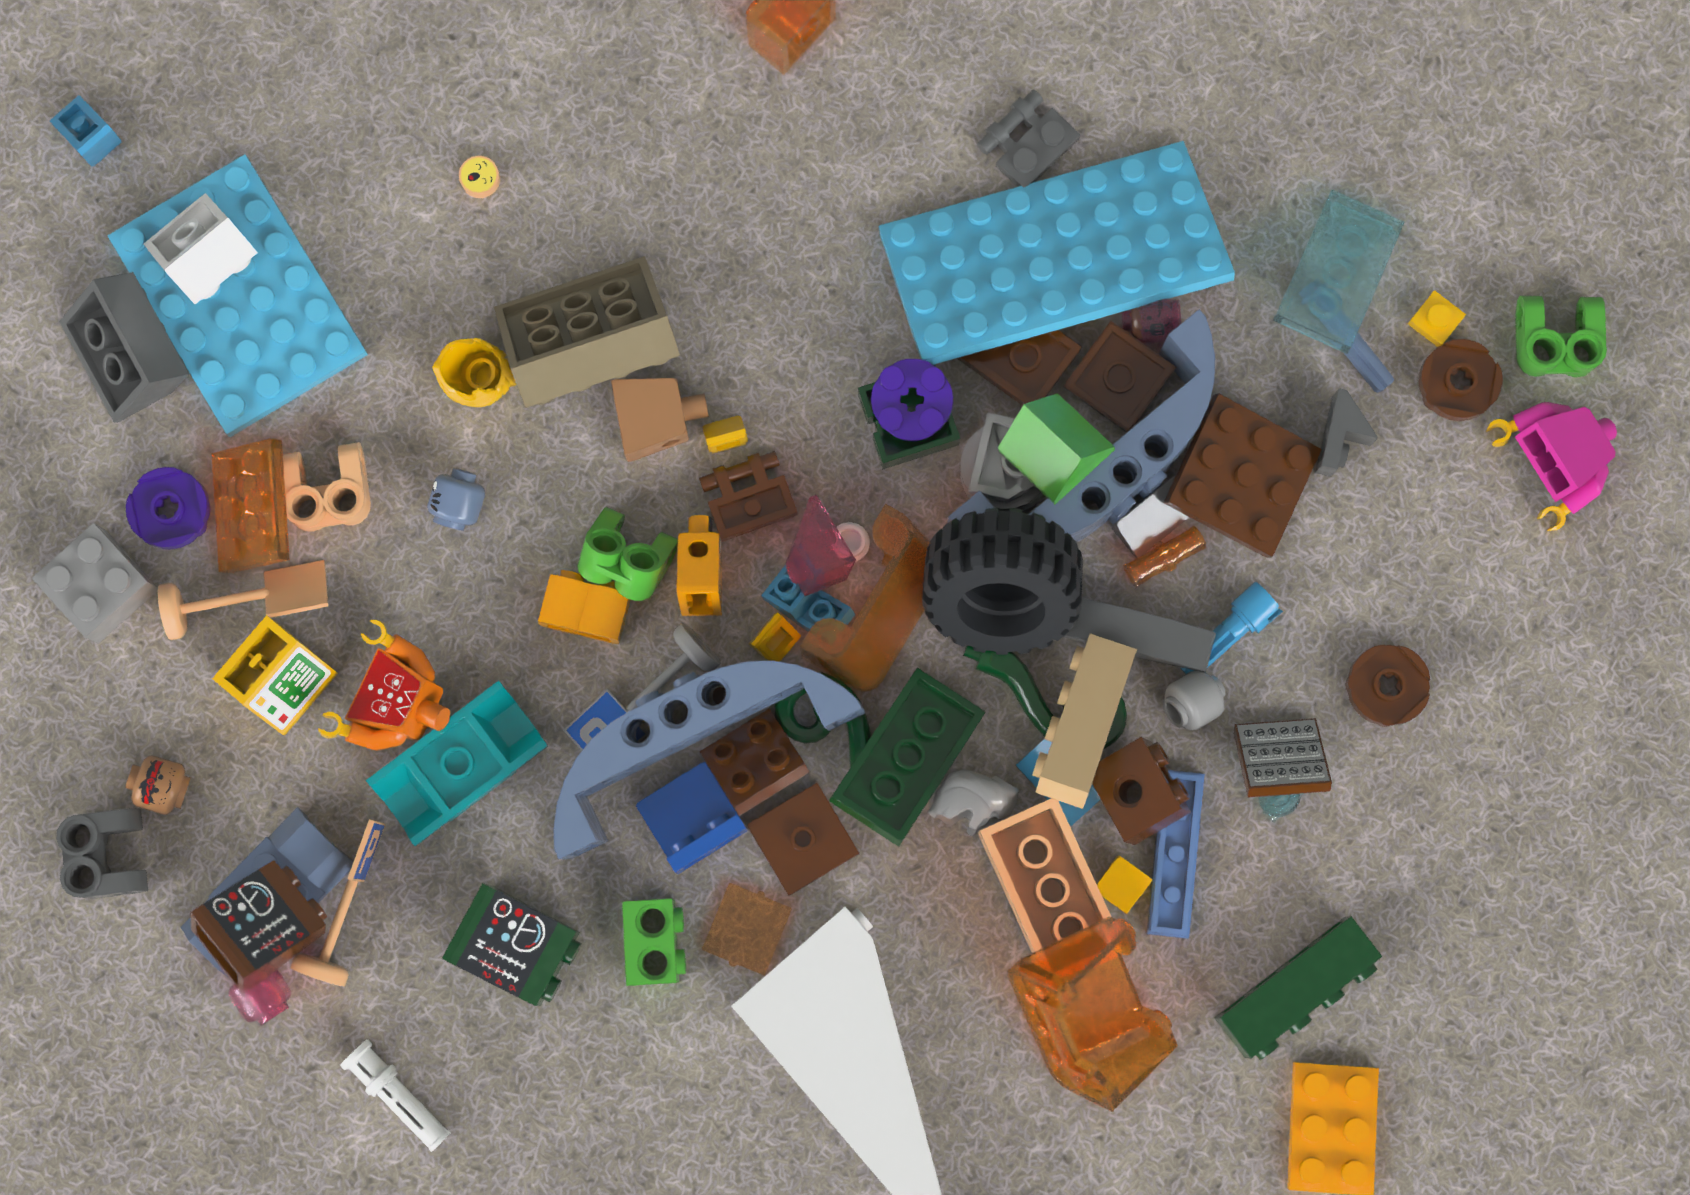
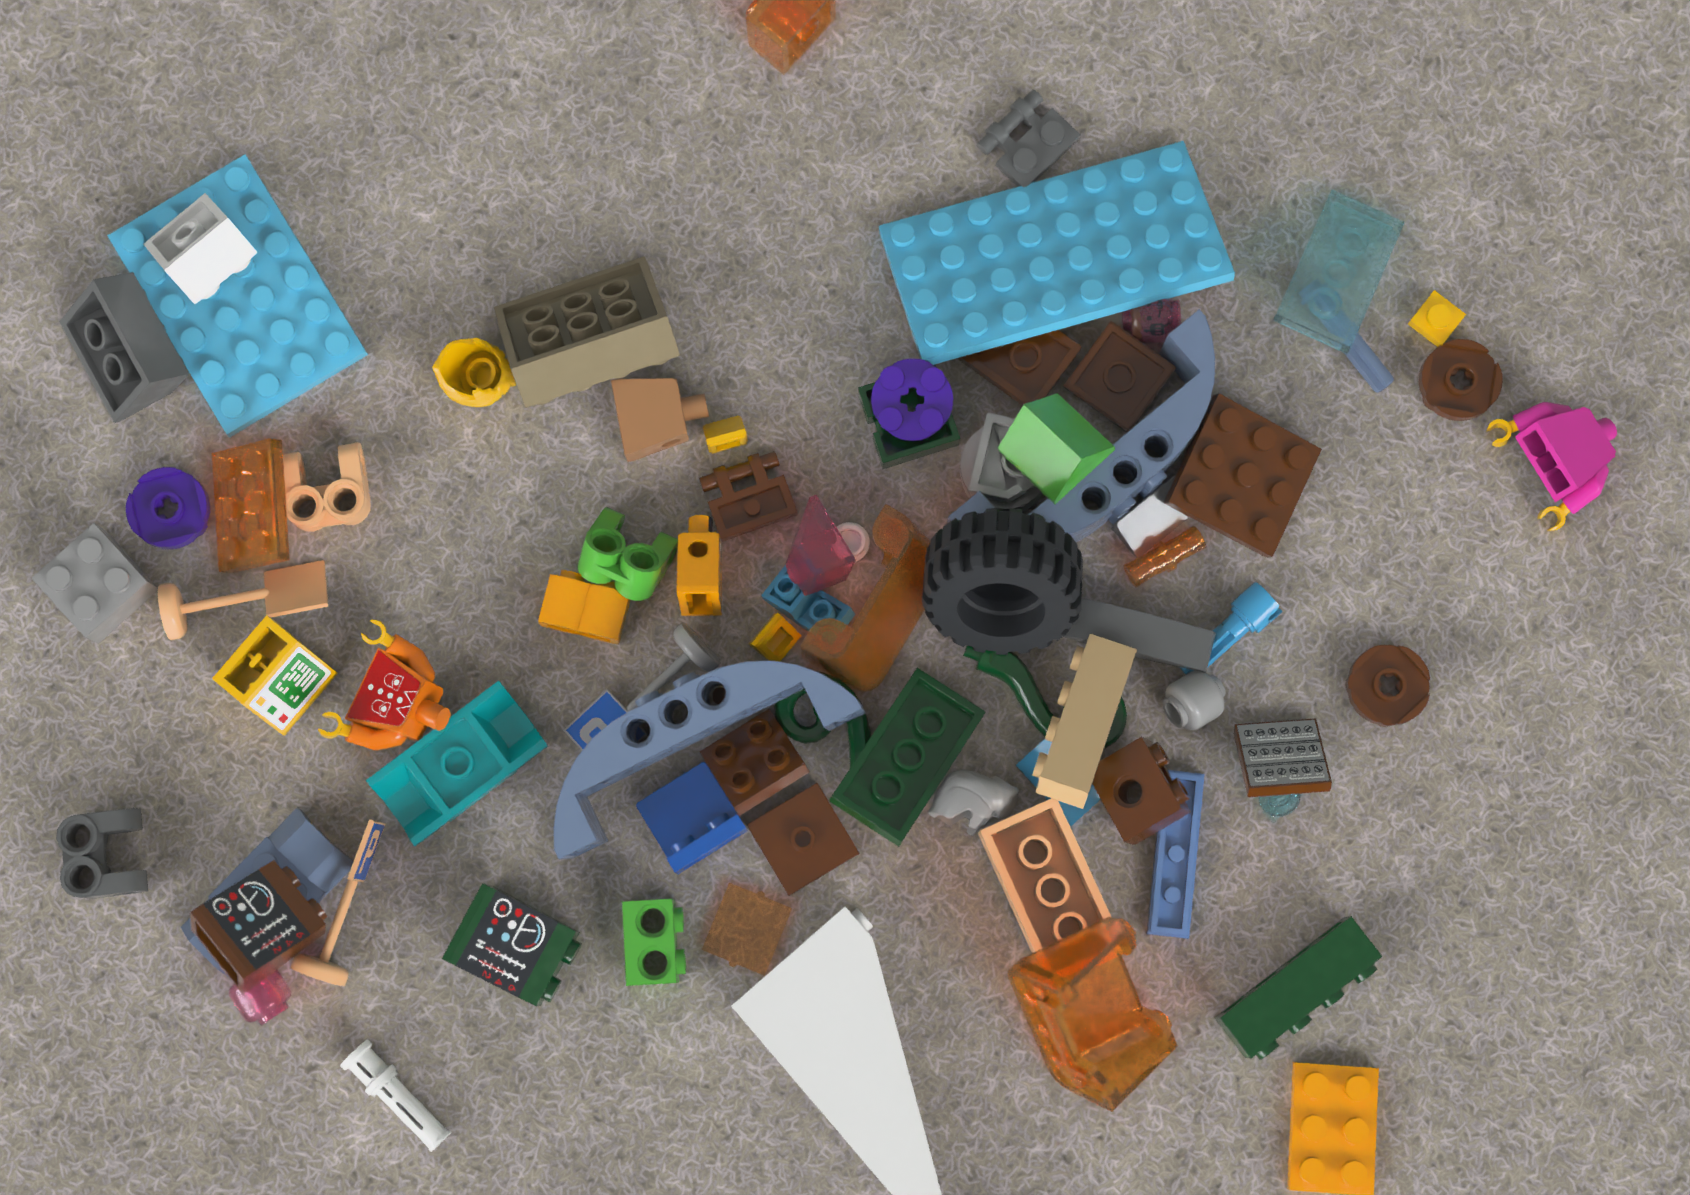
(85, 131): dark azure slope -> none
(158, 785): medium nougat head -> none
(456, 499): sand blue head -> none
(479, 176): light yellow tile -> none
(1123, 884): yellow slope -> none
(1343, 423): dark grey slope -> none
(1531, 331): bright green piece -> none

